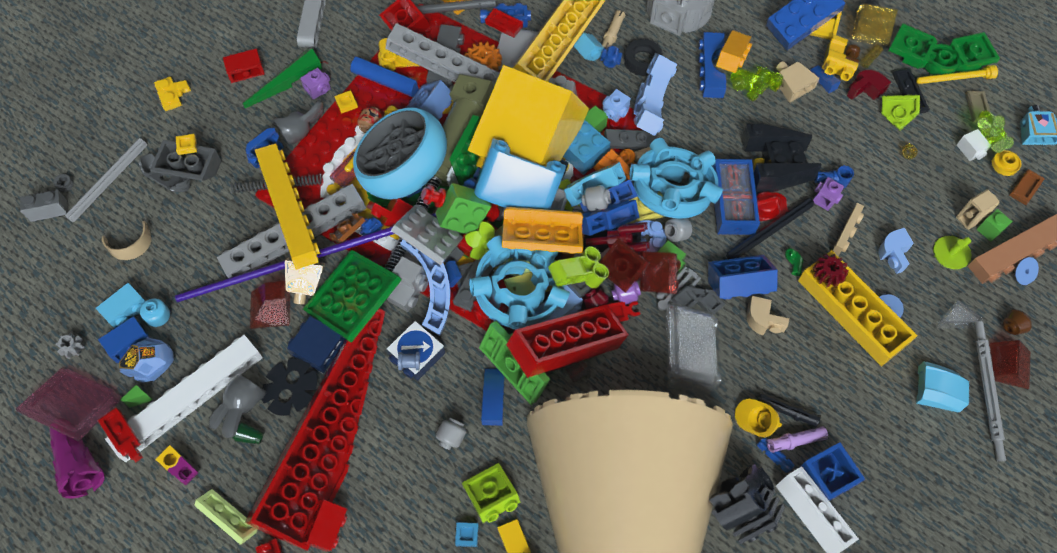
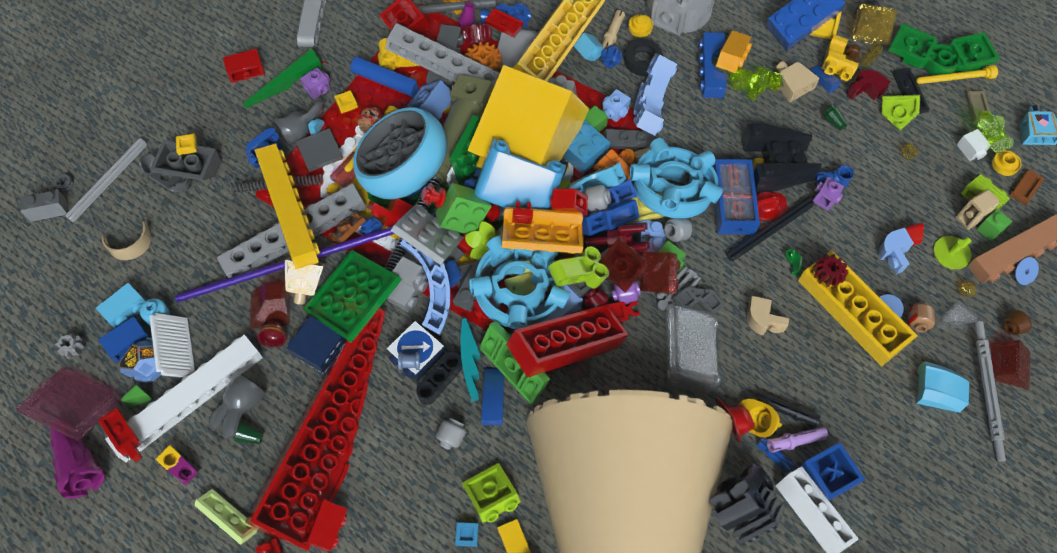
(170, 92): yellow hinge -> none
(172, 345): none -> white window
(272, 335): none -> dark red piece
(299, 398): black piece -> none
(315, 126): none -> medium azure tile
(319, 150): none -> dark grey tile
(441, 369): none -> black beam
(467, 16): none -> magenta cone
(469, 354): none -> teal slope
(477, 33): none -> dark red gear
(522, 216): none -> red tile
(569, 200): none -> red brick
(640, 25): none -> yellow plate
(741, 418): none -> red piece
(742, 276): blue brick -> none
(835, 117): none -> dark green cone
(849, 229): tan plate -> none
(916, 233): none -> red slope
(921, 317): none -> medium nougat head
(967, 289): none -> clear yellow hinge
(981, 184): none -> lime brick

